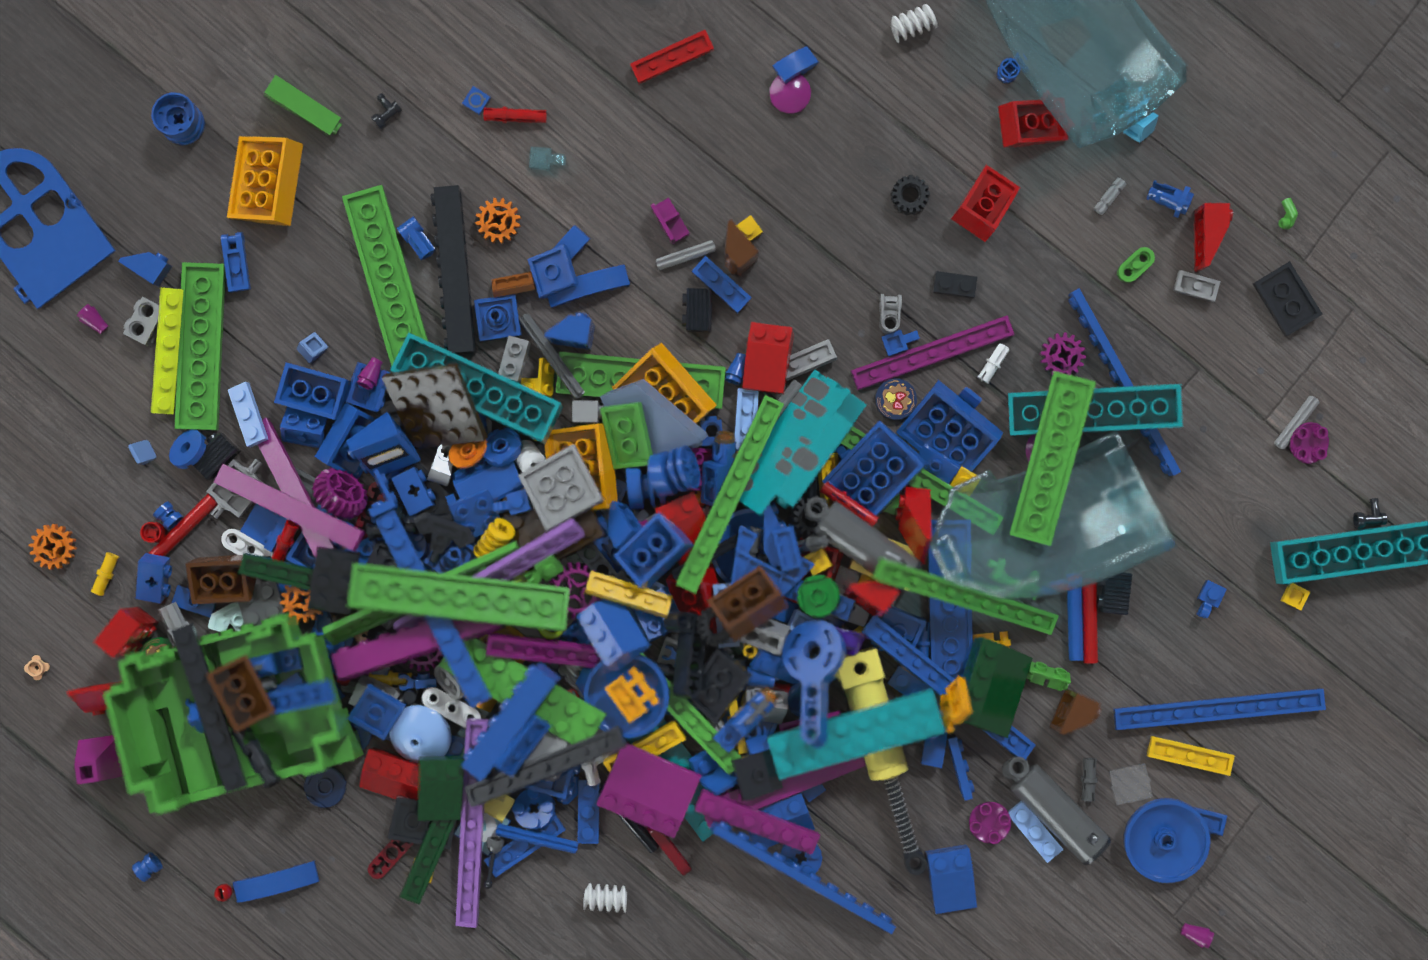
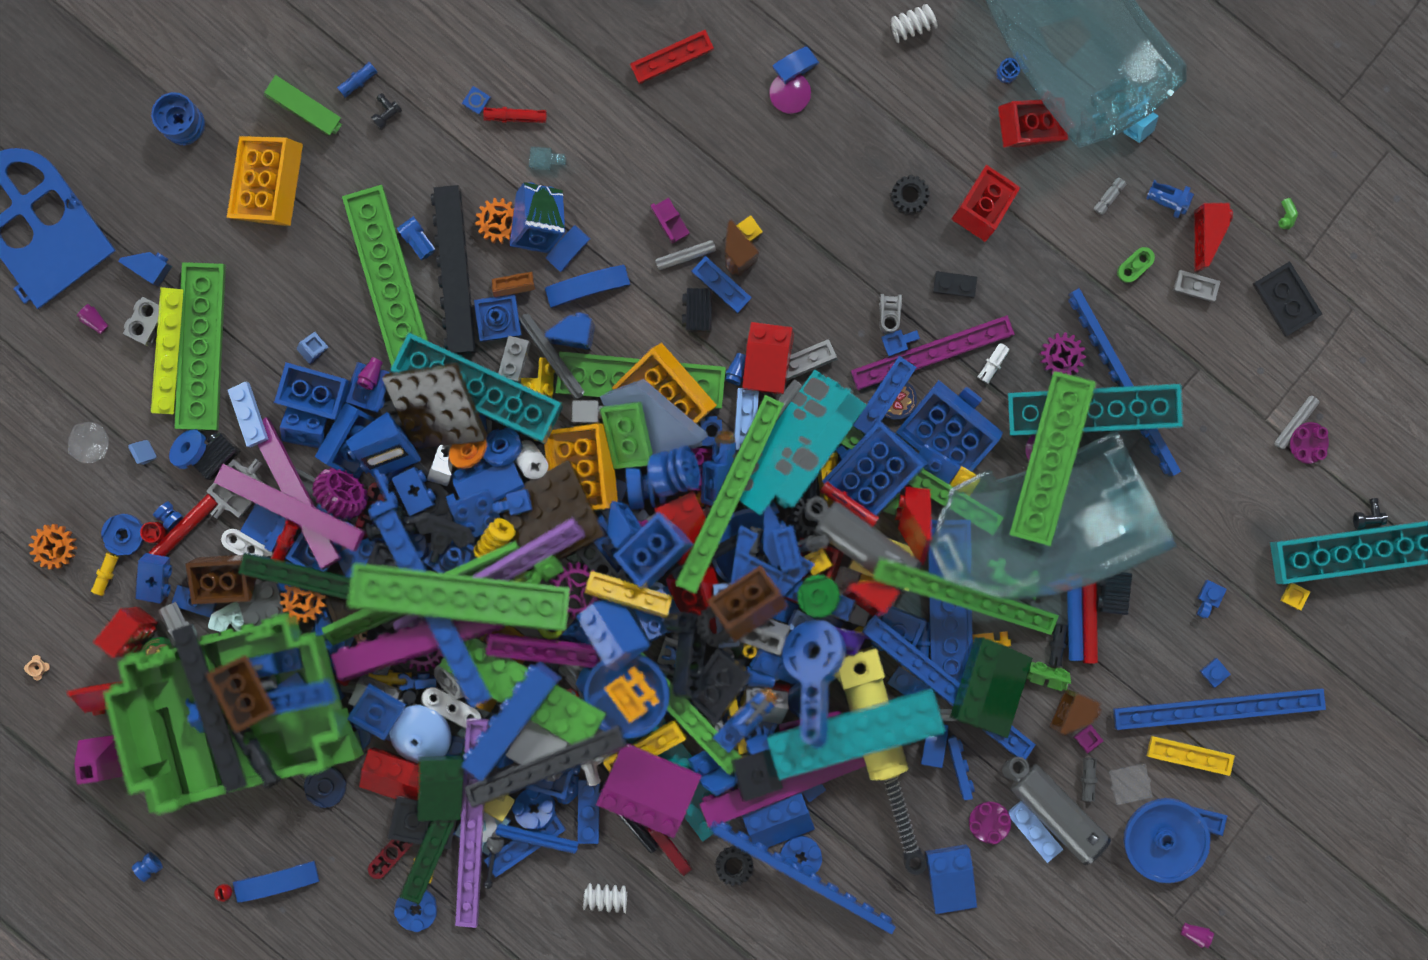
(88, 442): none -> clear dish
(111, 534): none -> blue plate
(235, 263): blue plate -> none
(332, 580): black plate -> none
(357, 79): none -> blue pin
(418, 921): none -> blue plate
(522, 745): blue plate -> none
(537, 218): none -> blue slope
(552, 271): blue plate -> none
(561, 487): light grey plate -> none
(725, 875): none -> black tyre
(757, 821): magenta plate -> none
(885, 395): none -> blue plate
(955, 704): light orange plate -> none
(1058, 645): none -> black pin
(1088, 738): none -> magenta tile
(1215, 672): none -> blue plate

